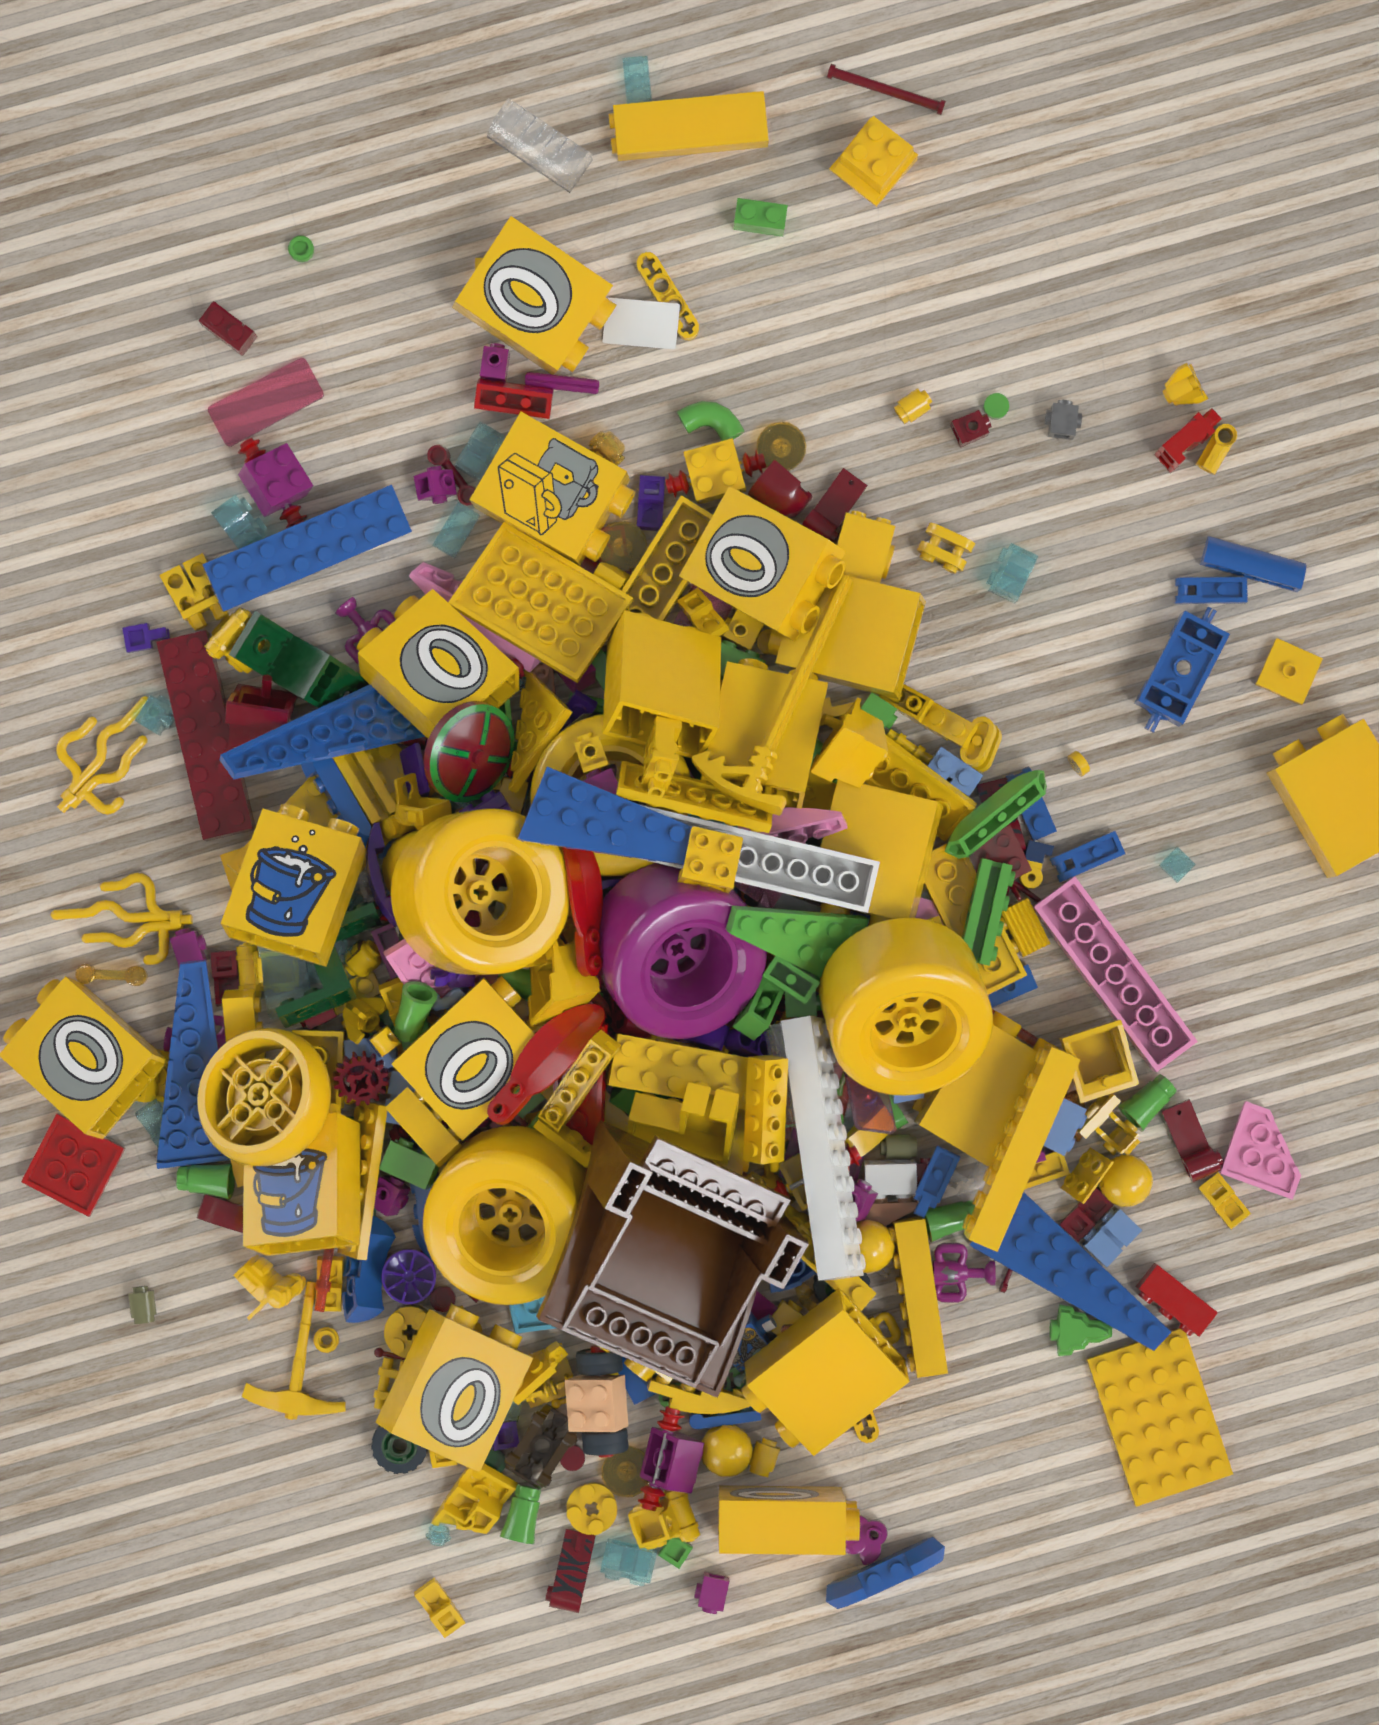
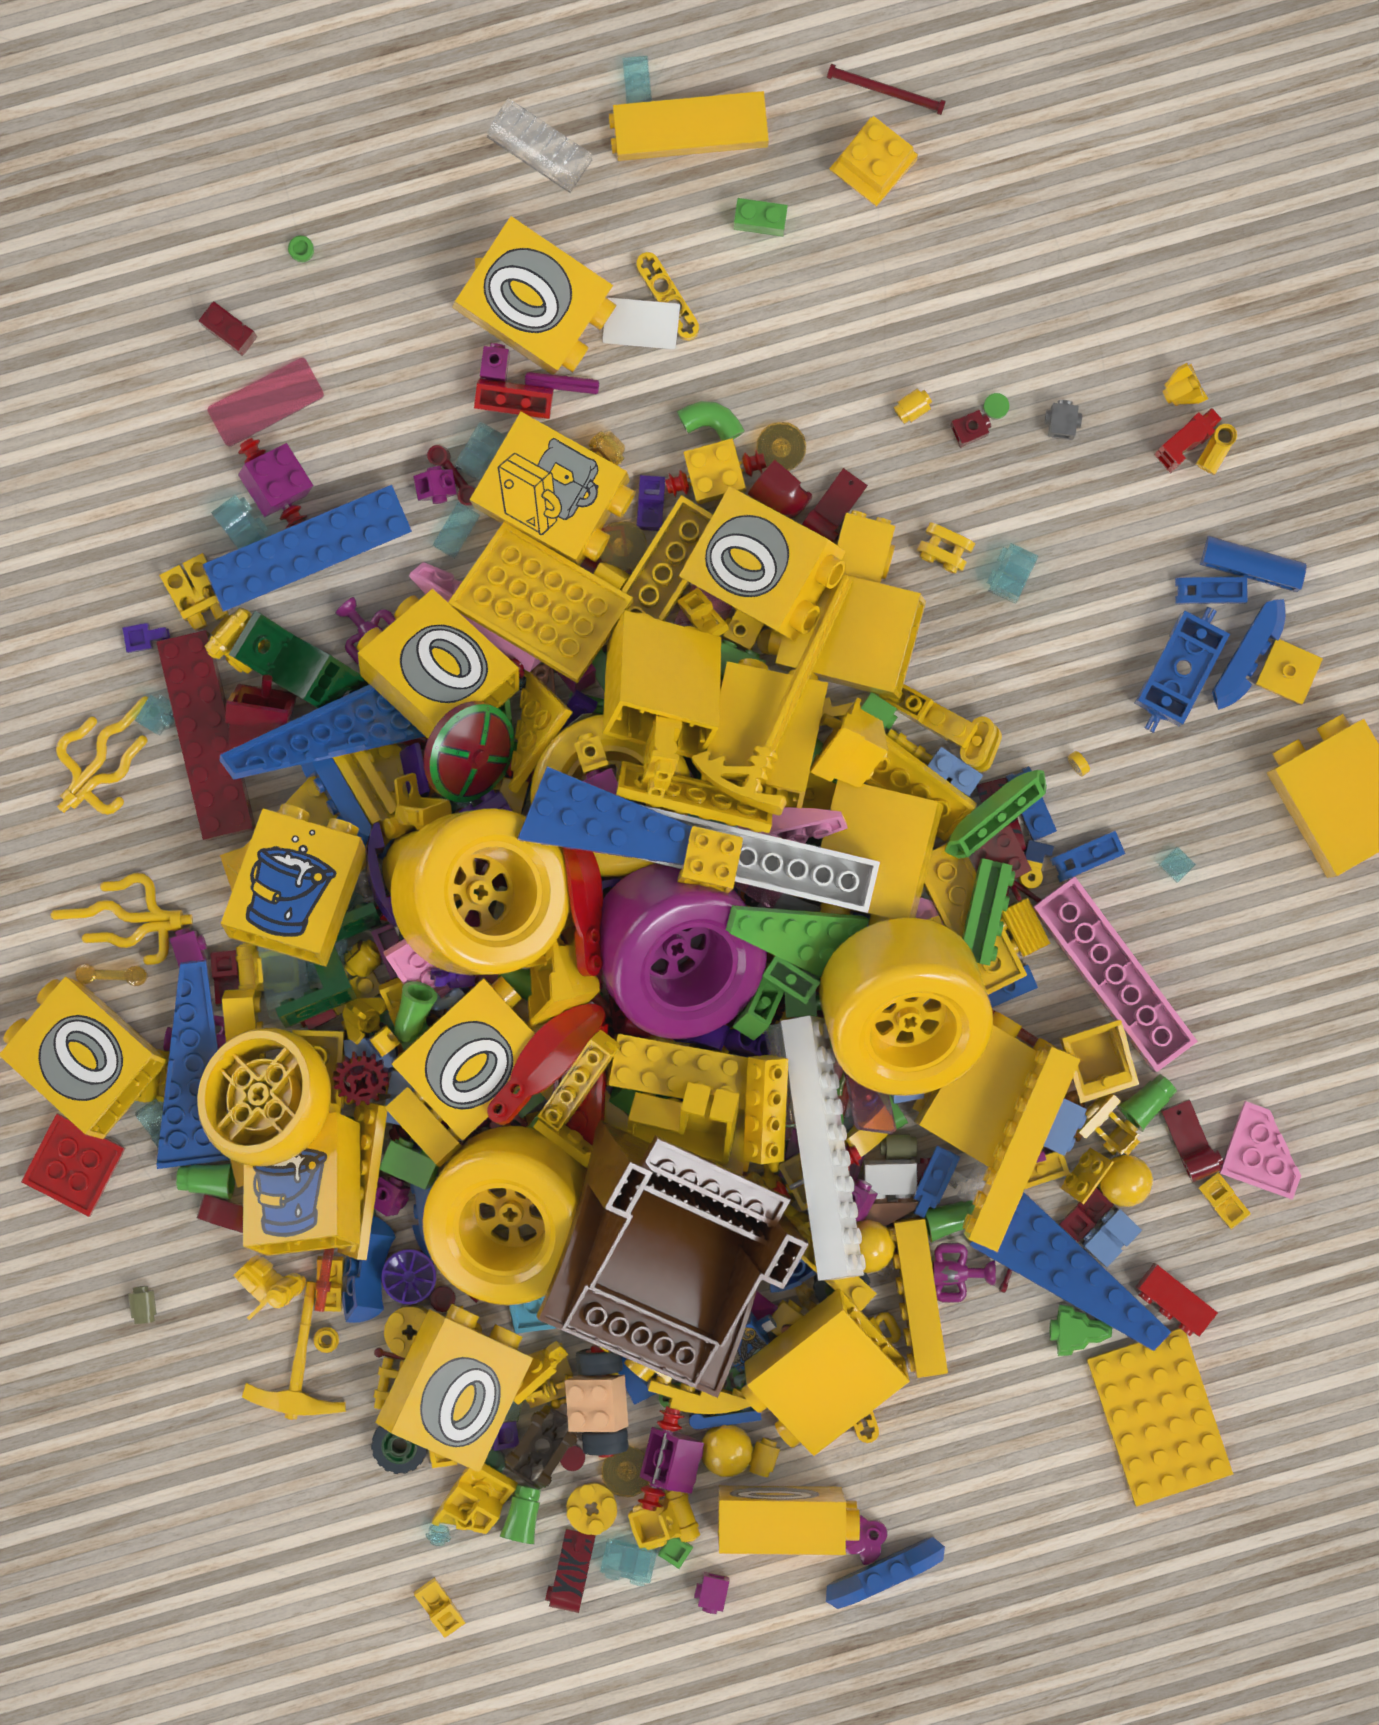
(1233, 681): none -> blue brick

